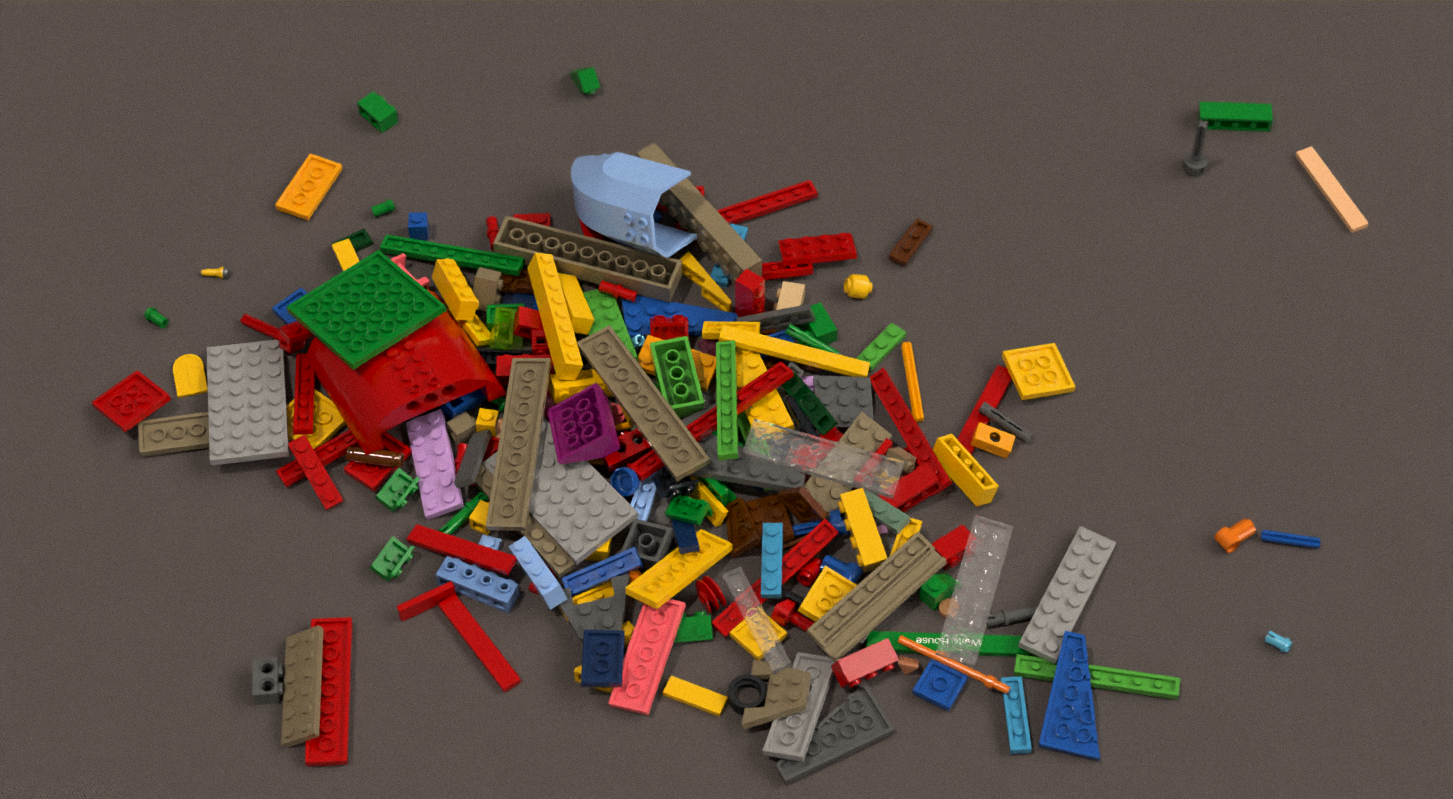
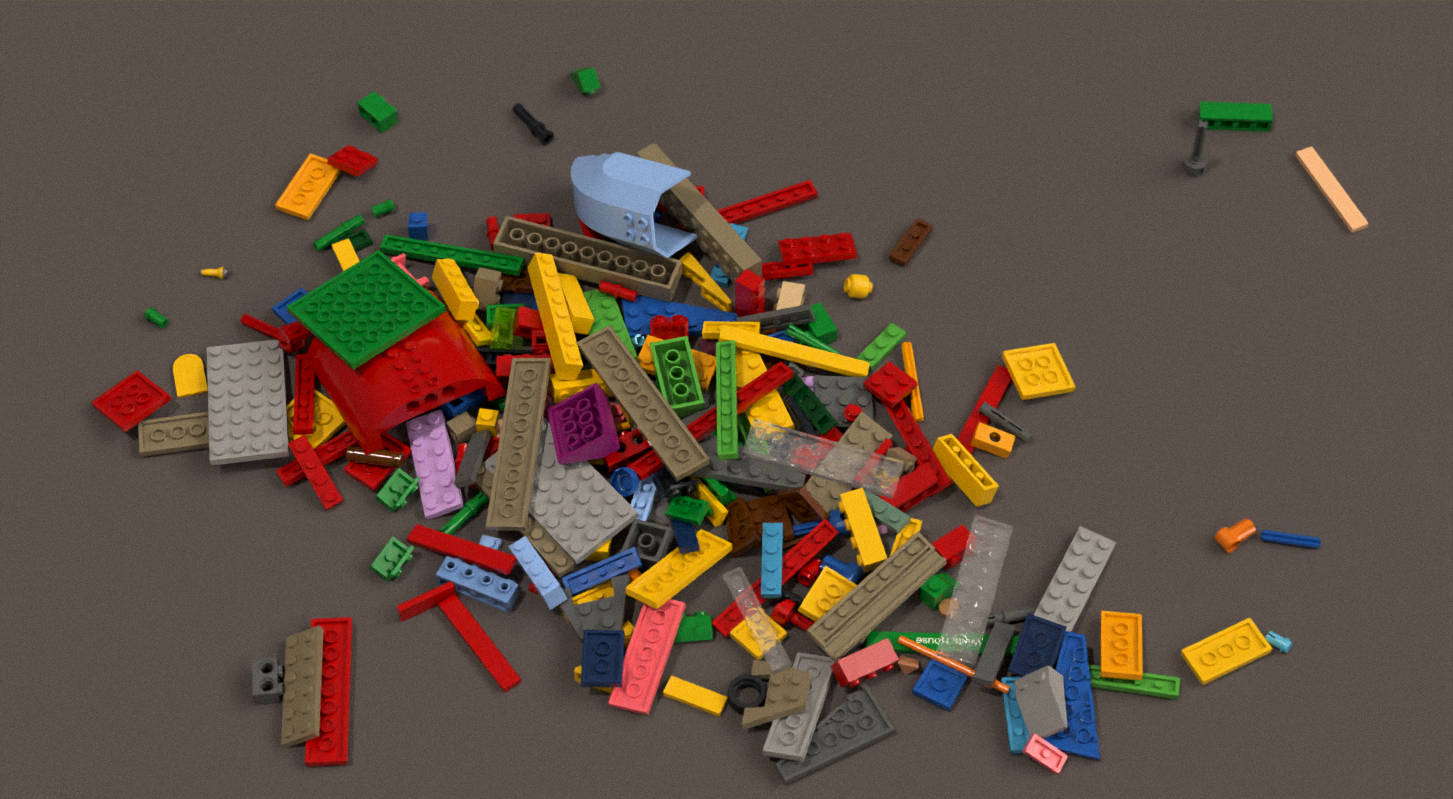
(344, 229): none -> green pin
(352, 160): none -> red plate
(479, 517): yellow brick -> none
(537, 128): none -> black pin
(708, 592): red piece -> none
(851, 412): none -> red plate
(890, 384): none -> red plate
(993, 654): none -> dark grey tile
(1036, 645): none -> dark blue tile
(1042, 701): none -> light grey slope
(1044, 753): none -> coral plate
(1121, 645): none -> light orange plate
(1226, 651): none -> yellow plate

